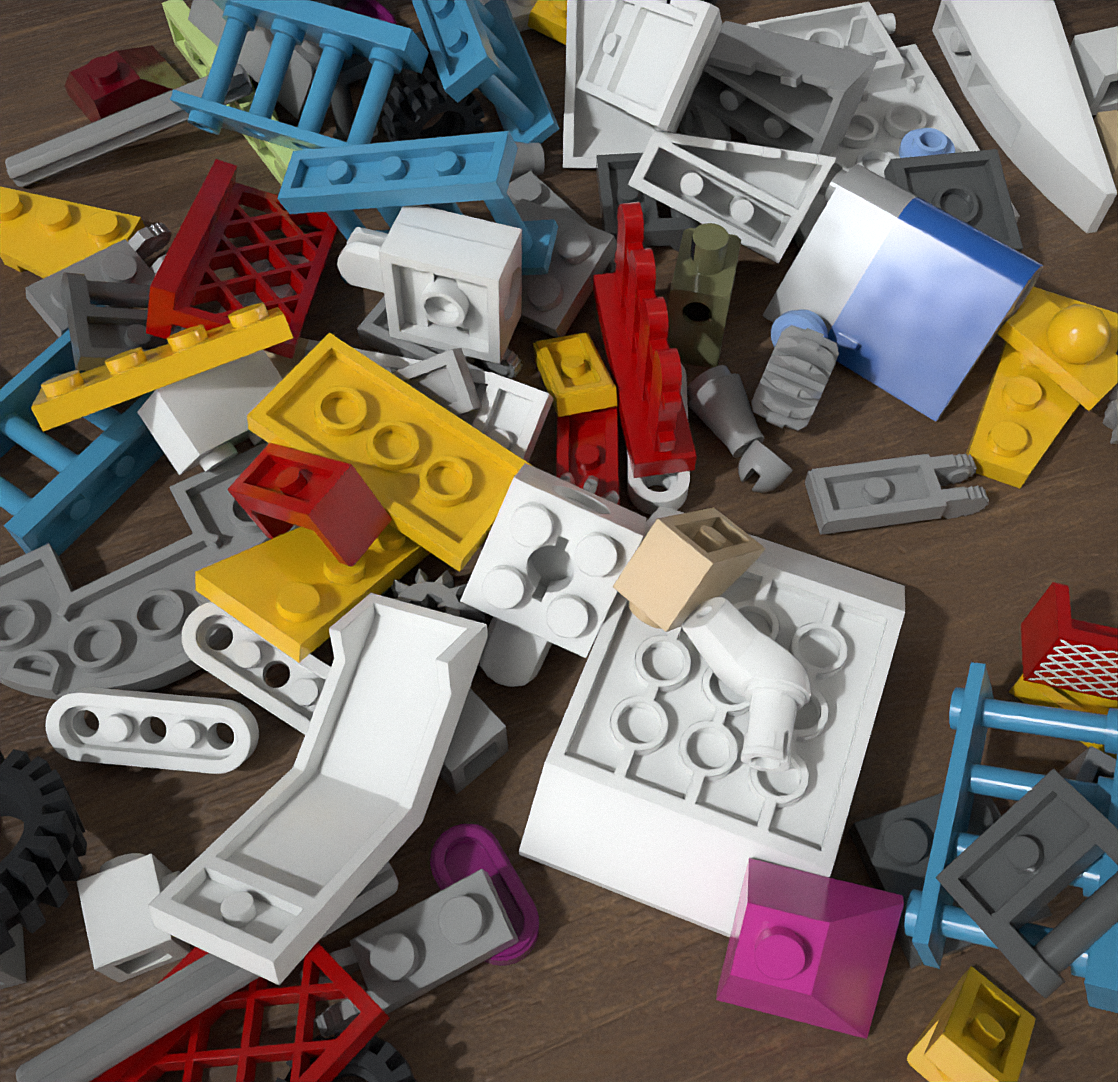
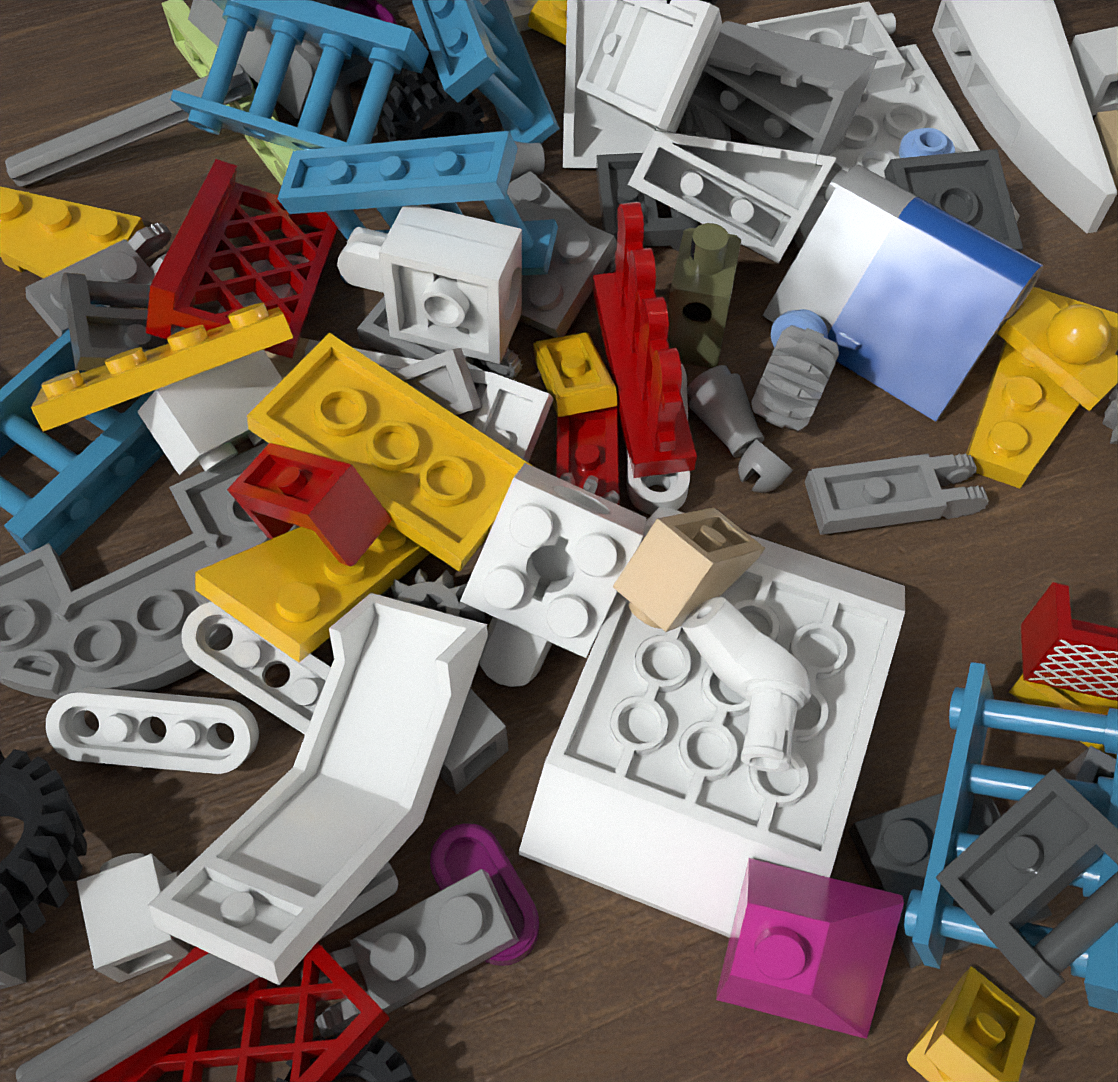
(120, 81): dark red slope -> none

